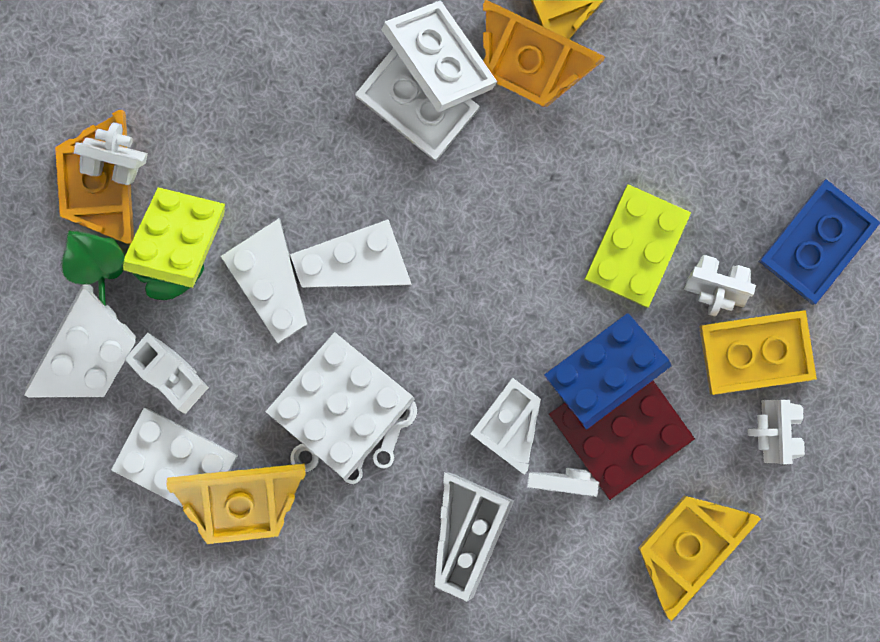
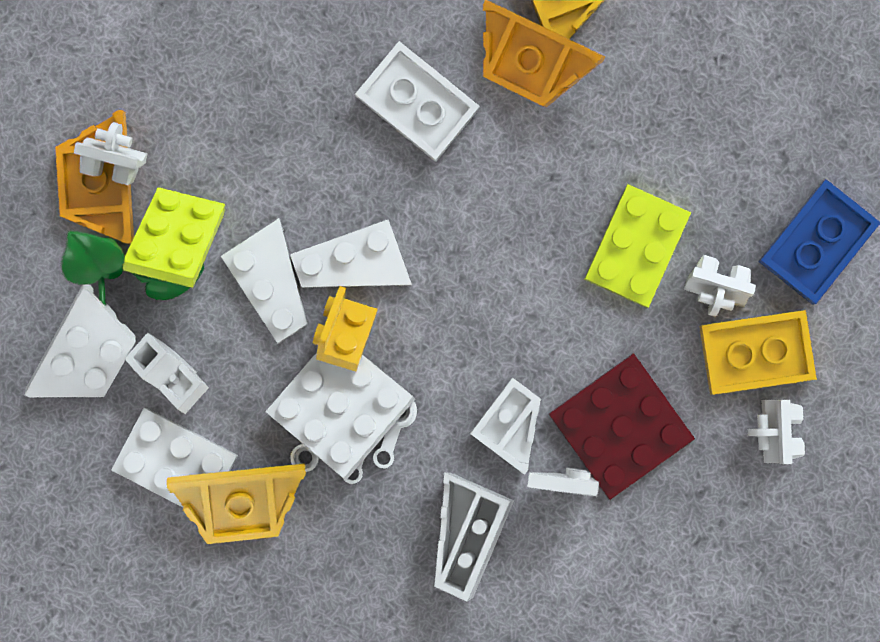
(345, 331): none -> yellow bracket
(439, 56): white plate -> none
(607, 370): blue plate -> none
(691, 547): yellow wing -> none

